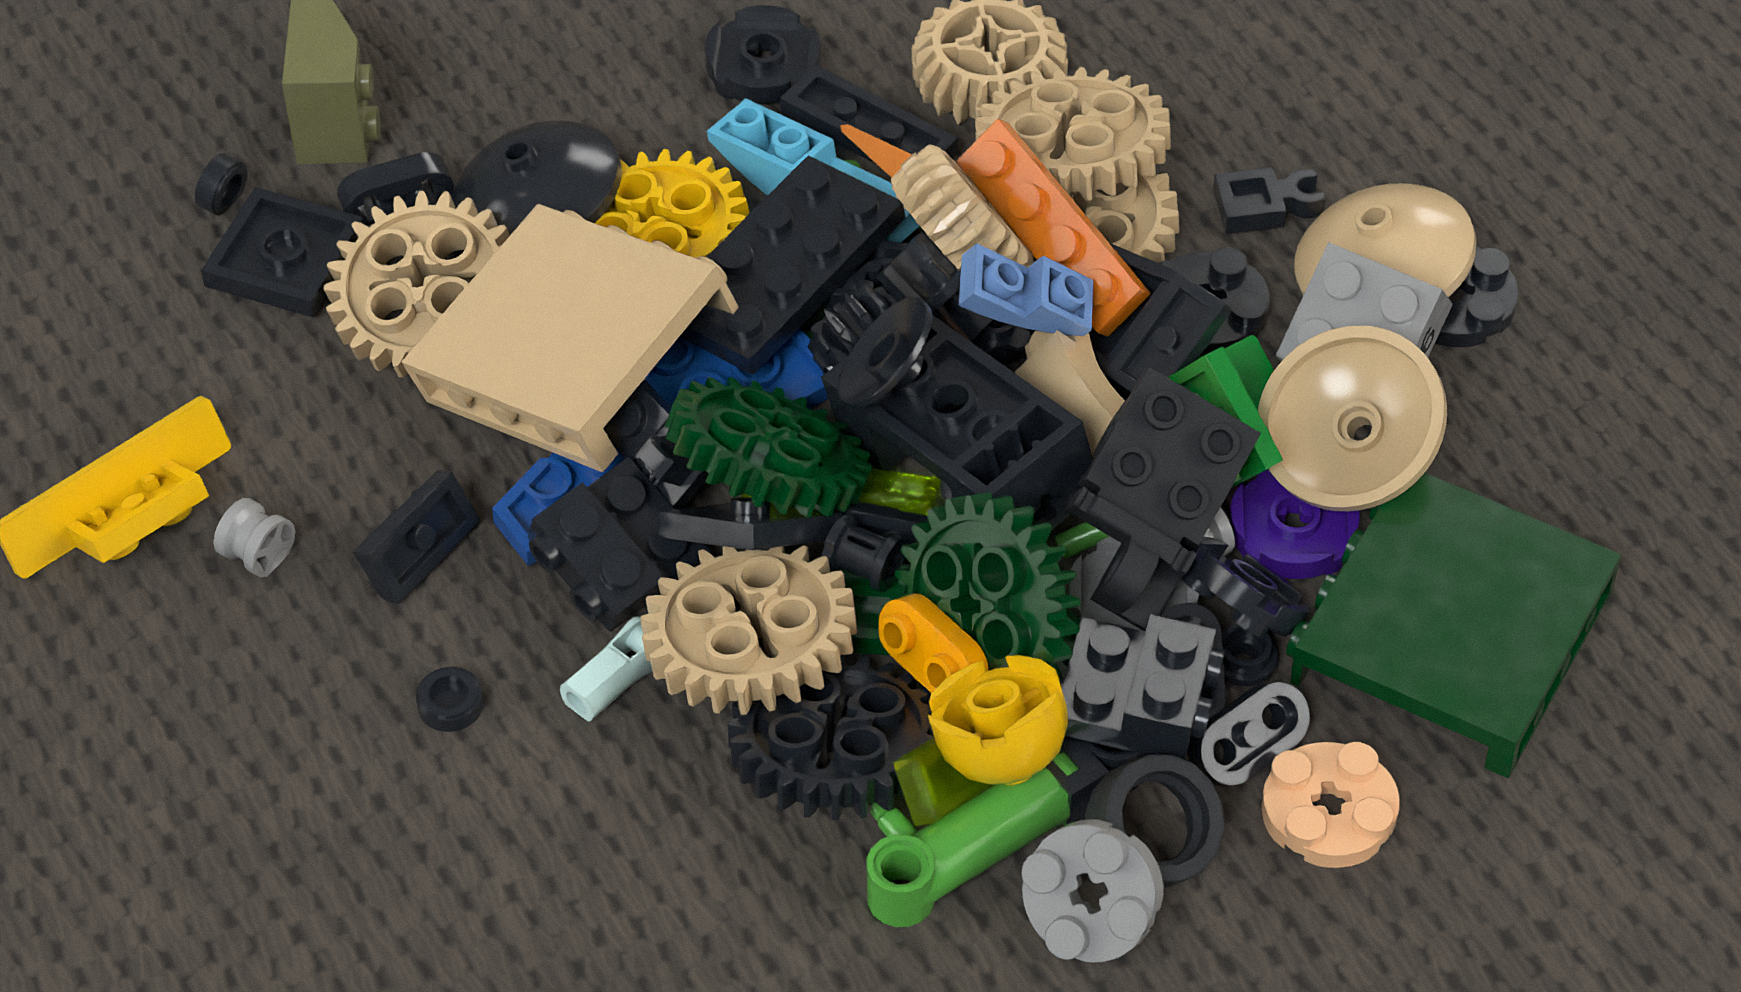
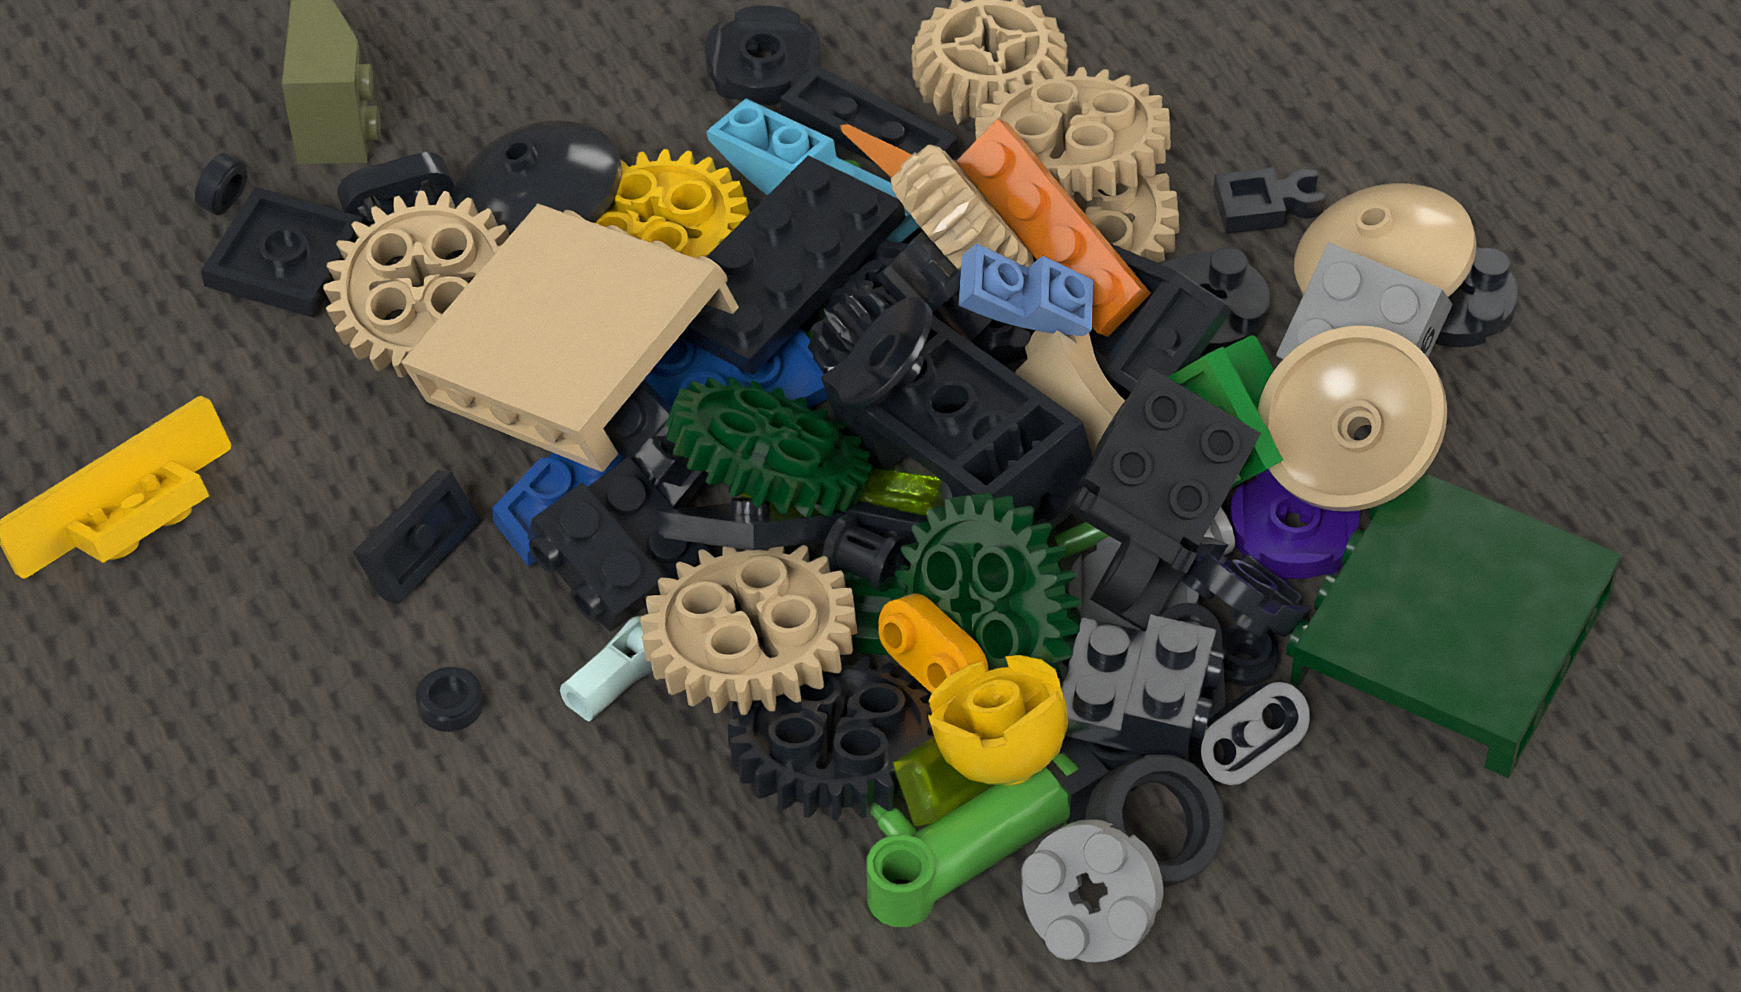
(254, 537): light grey wheel -> none
(1336, 769): light nougat plate -> none

